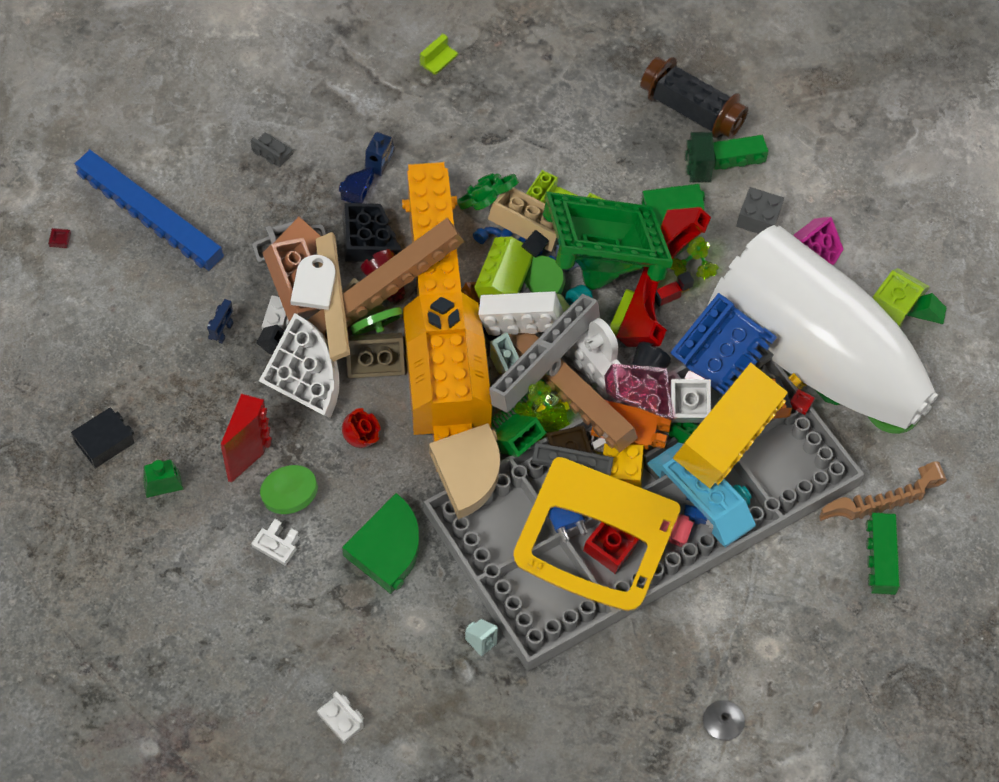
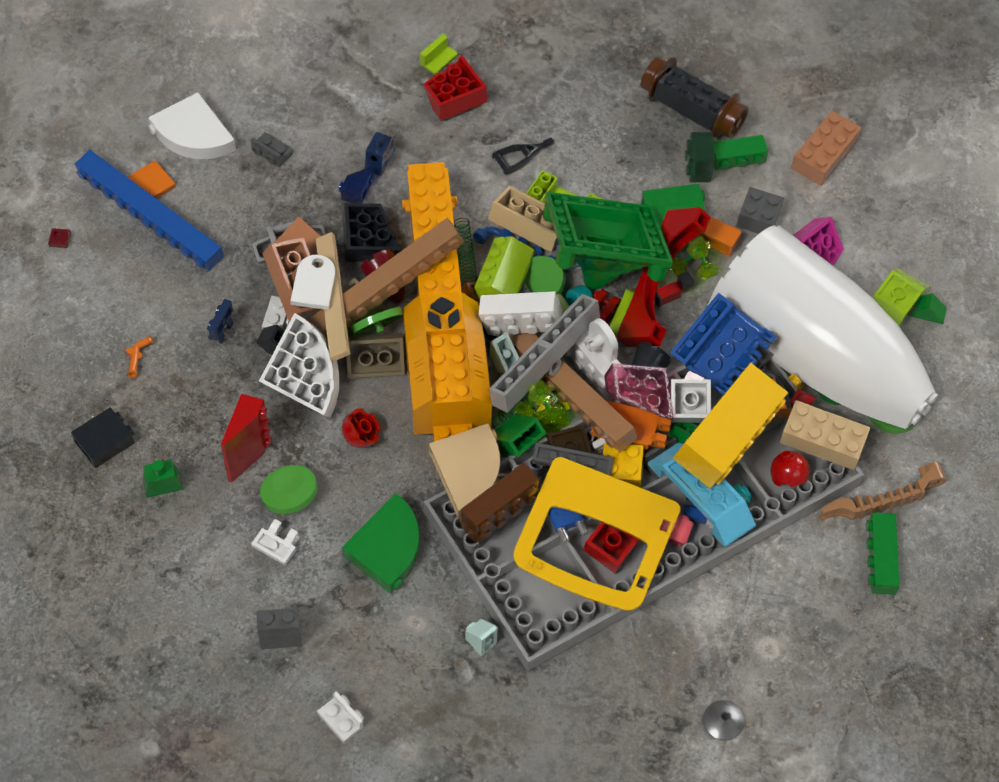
(134, 354): none -> orange piece
(153, 179): none -> orange tile
(192, 130): none -> white brick
(279, 628): none -> dark grey brick
(455, 90): none -> red wedge
(472, 274): none -> green piece
(487, 191): green plant -> none
(499, 503): none -> reddish brown piece
(525, 148): none -> black piece
(535, 243): black slope -> none
(611, 305): none -> red brick
(721, 236): none -> orange piece
(789, 468): none -> red cylinder
(824, 435): none -> tan brick
(826, 148): none -> nougat brick

